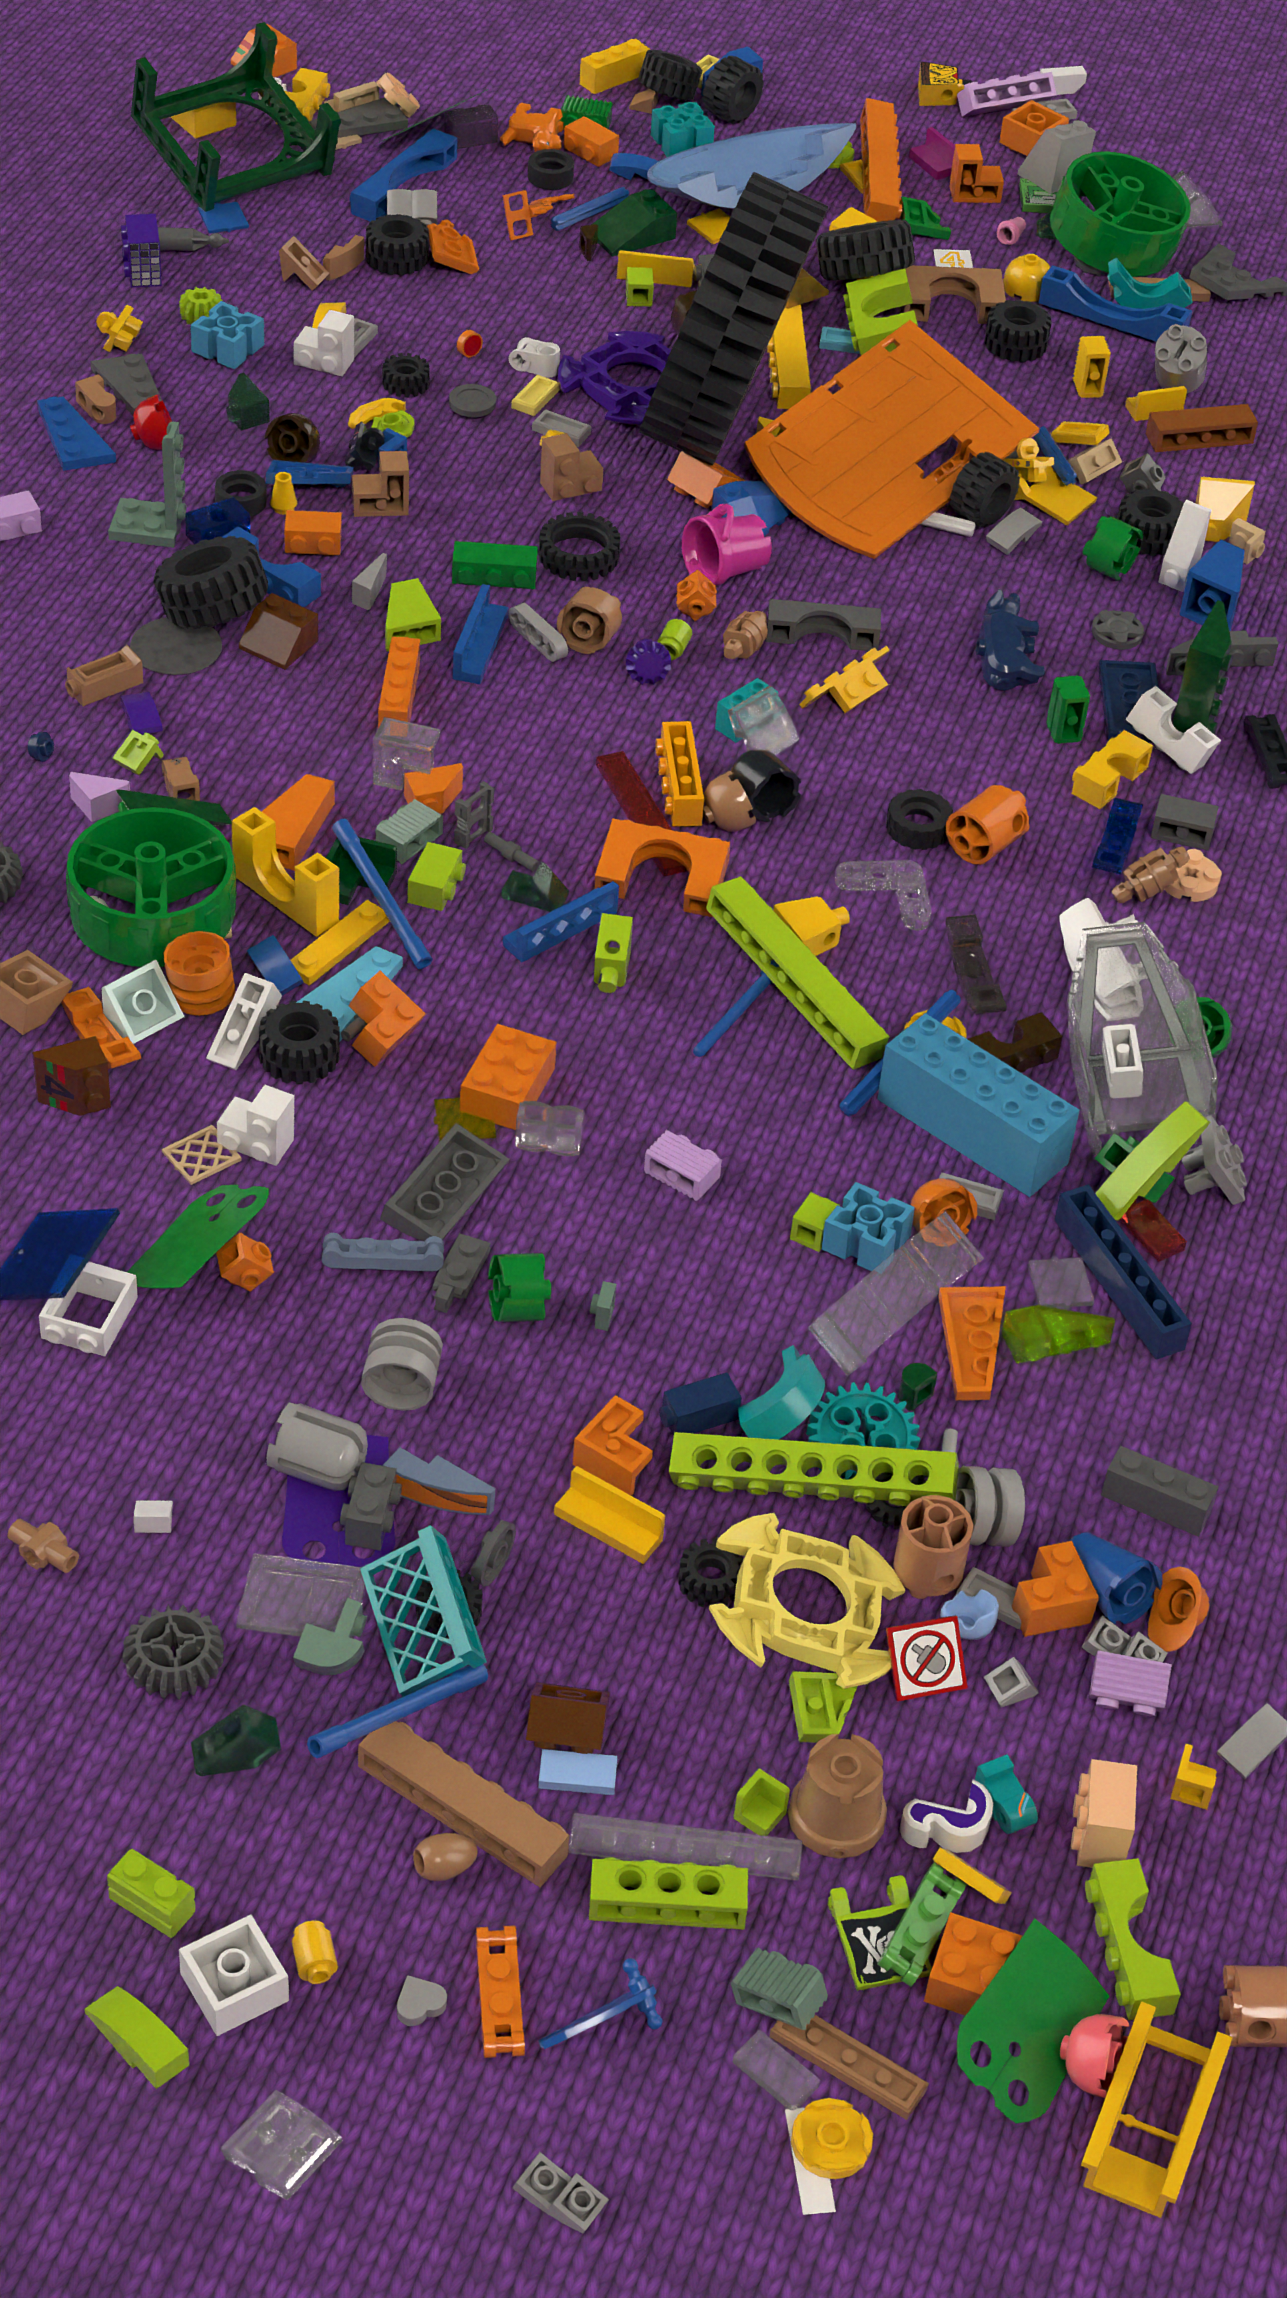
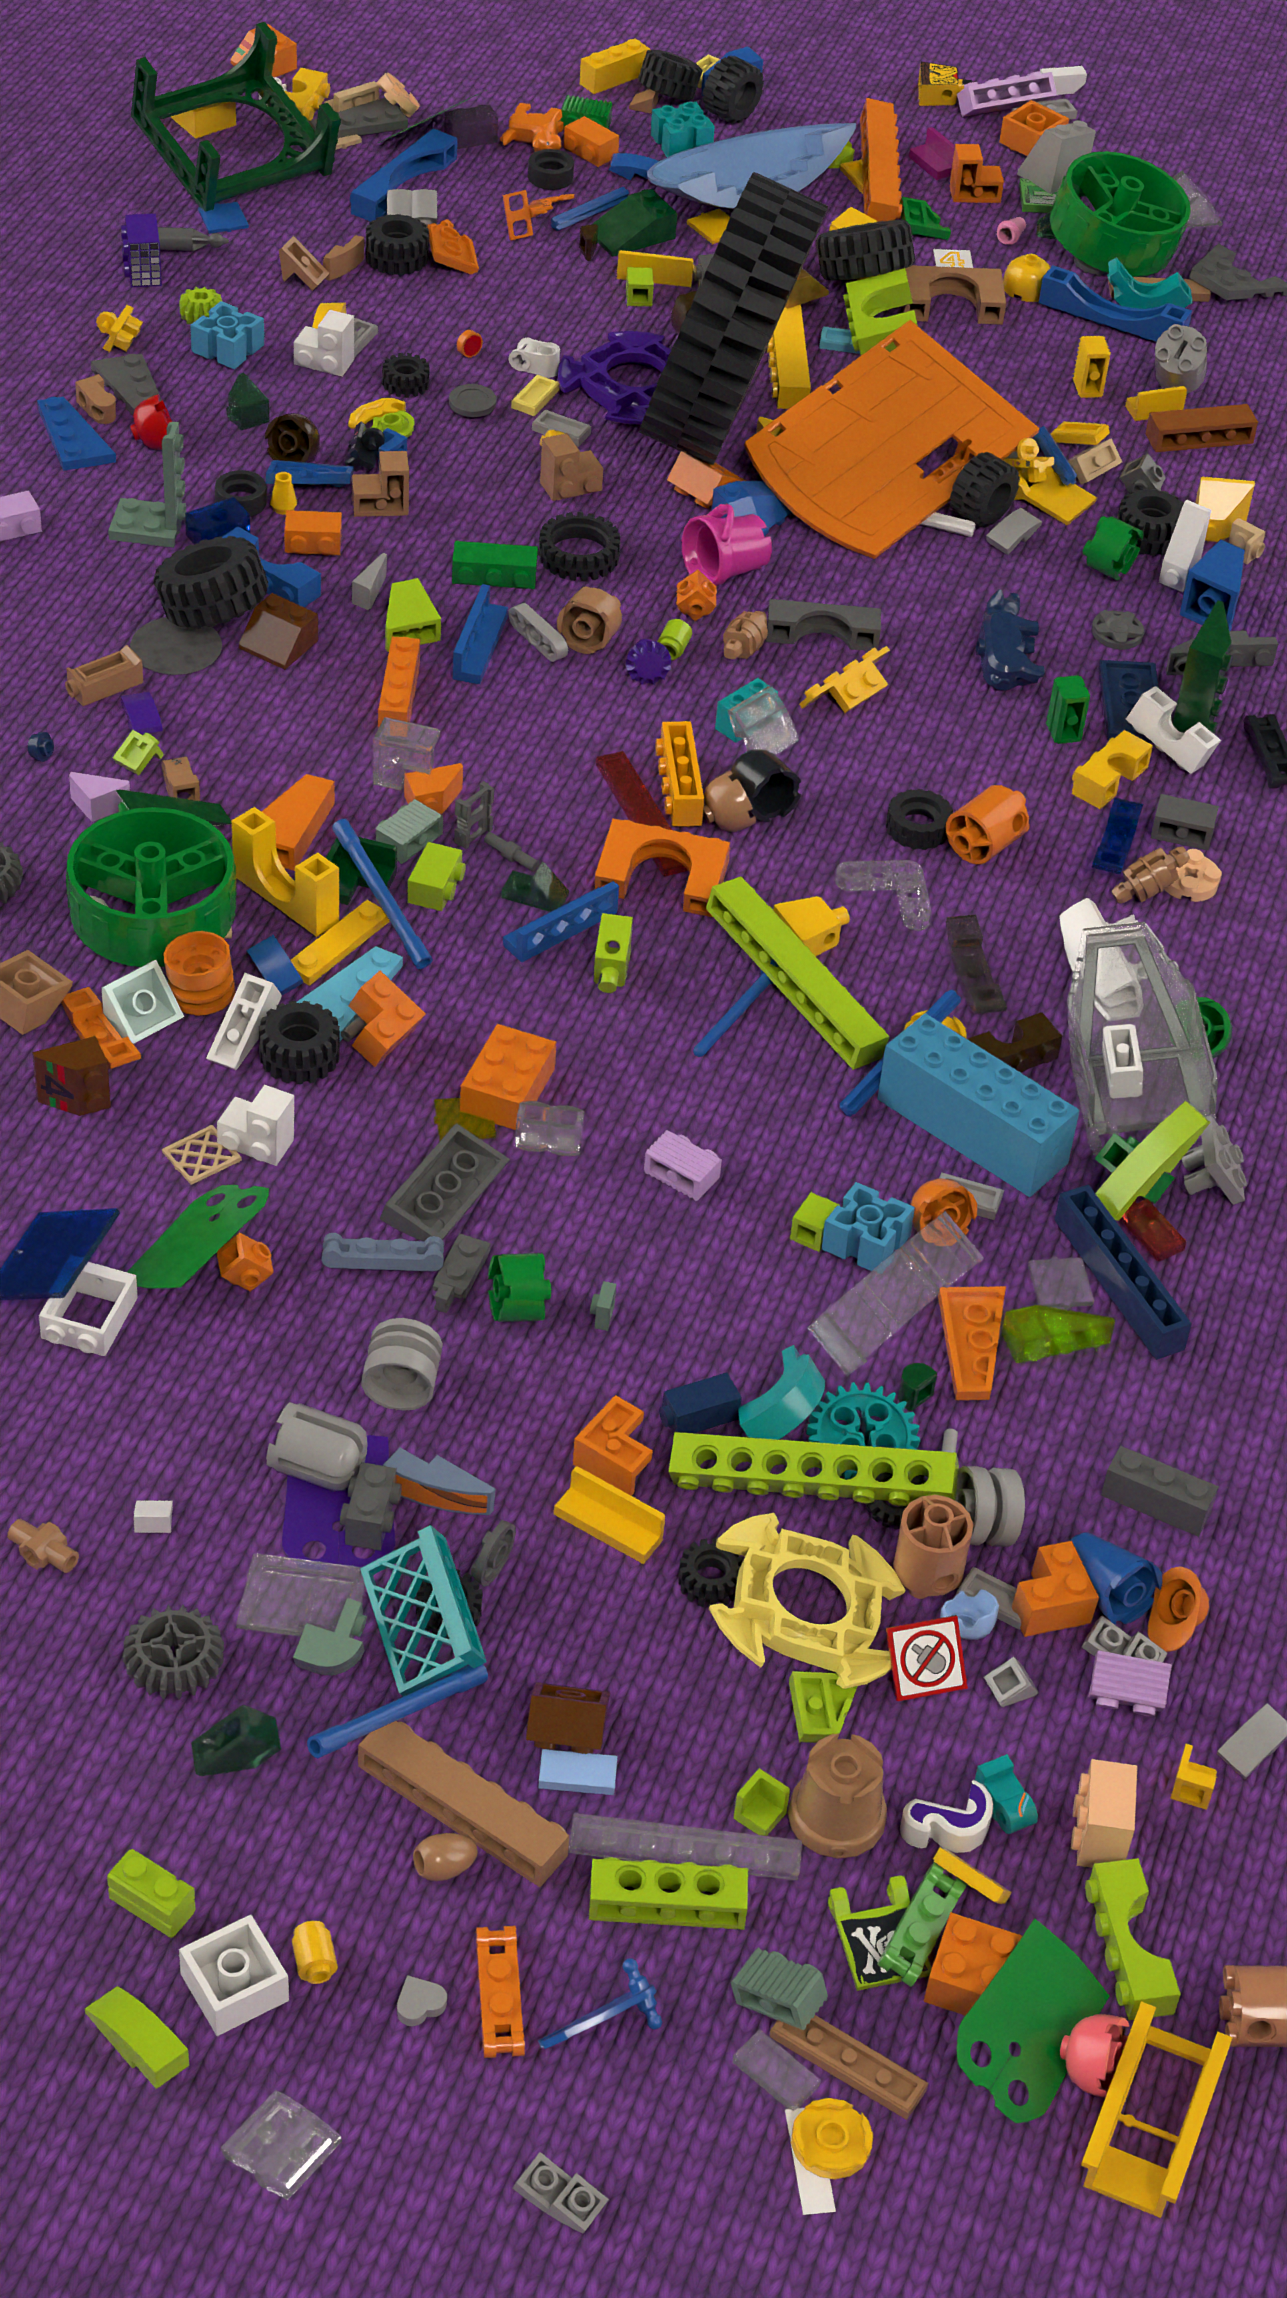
(1017, 330): black tyre -> none

